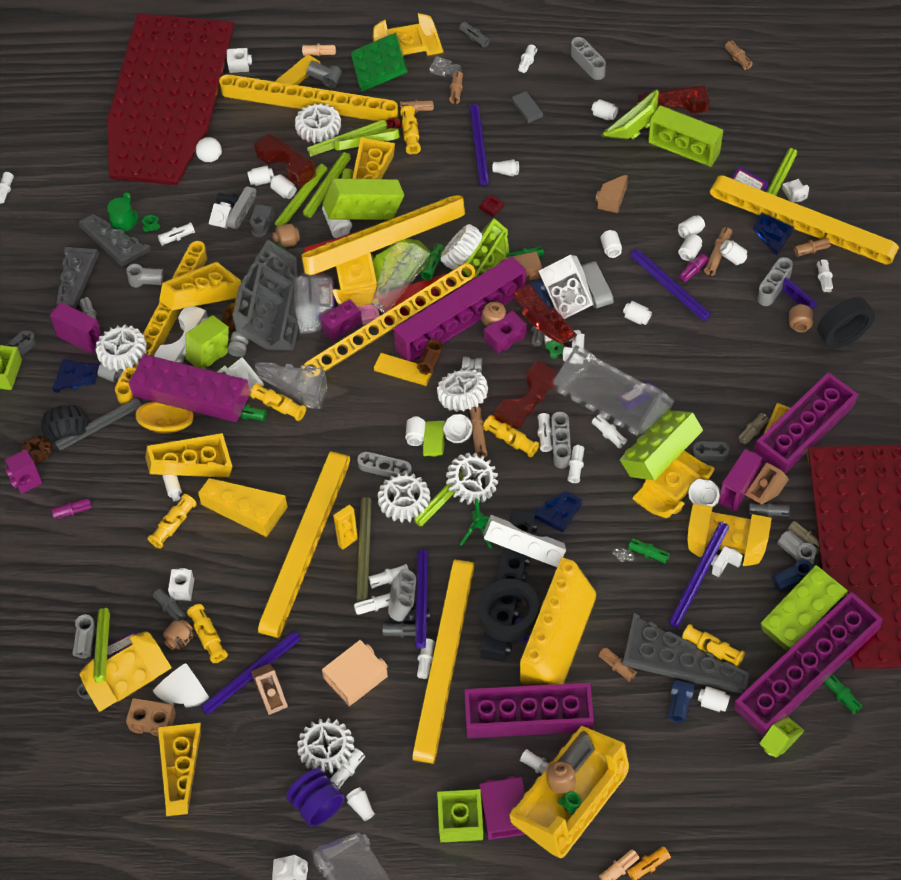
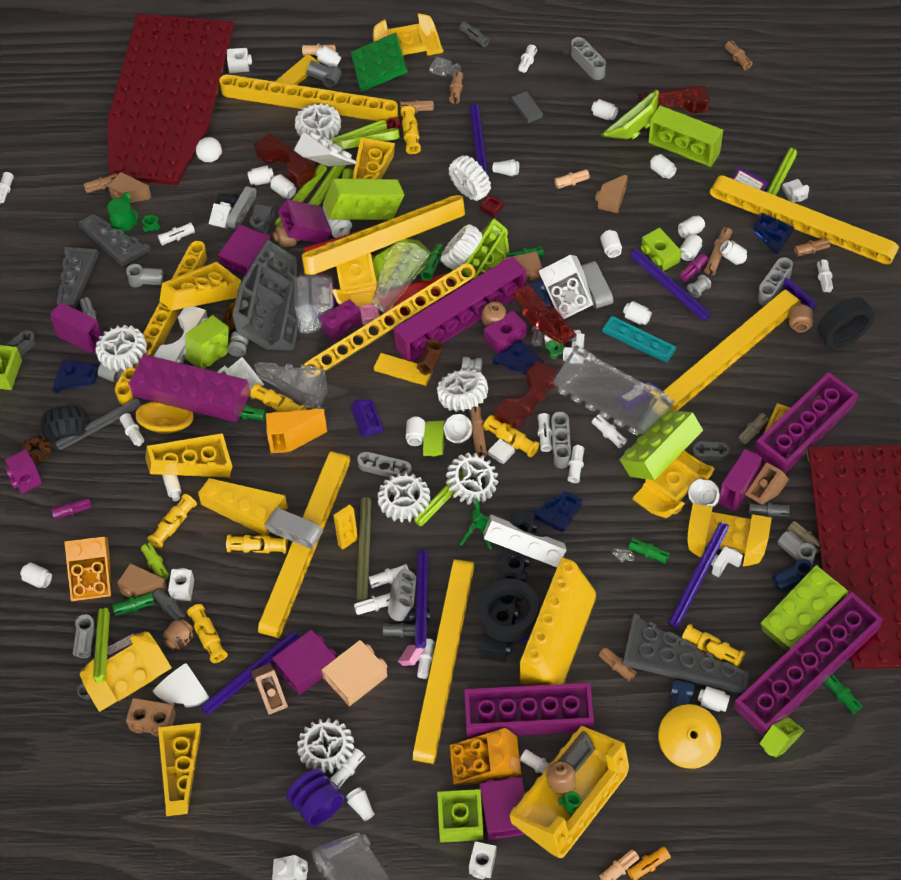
(36, 575): none -> white brick
(88, 568): none -> light orange slope
(98, 184): none -> medium nougat axle
(125, 183): none -> medium nougat slope
(131, 429): none -> white axle
(133, 604): none -> green pin
(139, 582): none -> medium nougat slope
(154, 561): none -> lime pin
(242, 249): none -> magenta brick
(255, 544): none -> yellow piece
(293, 528): none -> light grey beam
(294, 428): none -> light orange slope
(303, 661): none -> magenta brick
(304, 221): none -> magenta brick
(322, 150): none -> white slope
(328, 56): none -> white brick
(366, 417): none -> dark purple slope
(410, 655): none -> bright pink tile
(469, 178): none -> white gear
(482, 851): none -> white brick
(485, 758): none -> light orange slope
(501, 451): none -> white tile
(517, 357): none -> clear blue wing
(571, 179): none -> light nougat axle
(639, 339): none -> teal tile
(661, 249): none -> lime brick
(663, 166): none -> white brick
(676, 740): none -> yellow dish
(696, 288): none -> light grey bush
(731, 349): none -> yellow beam

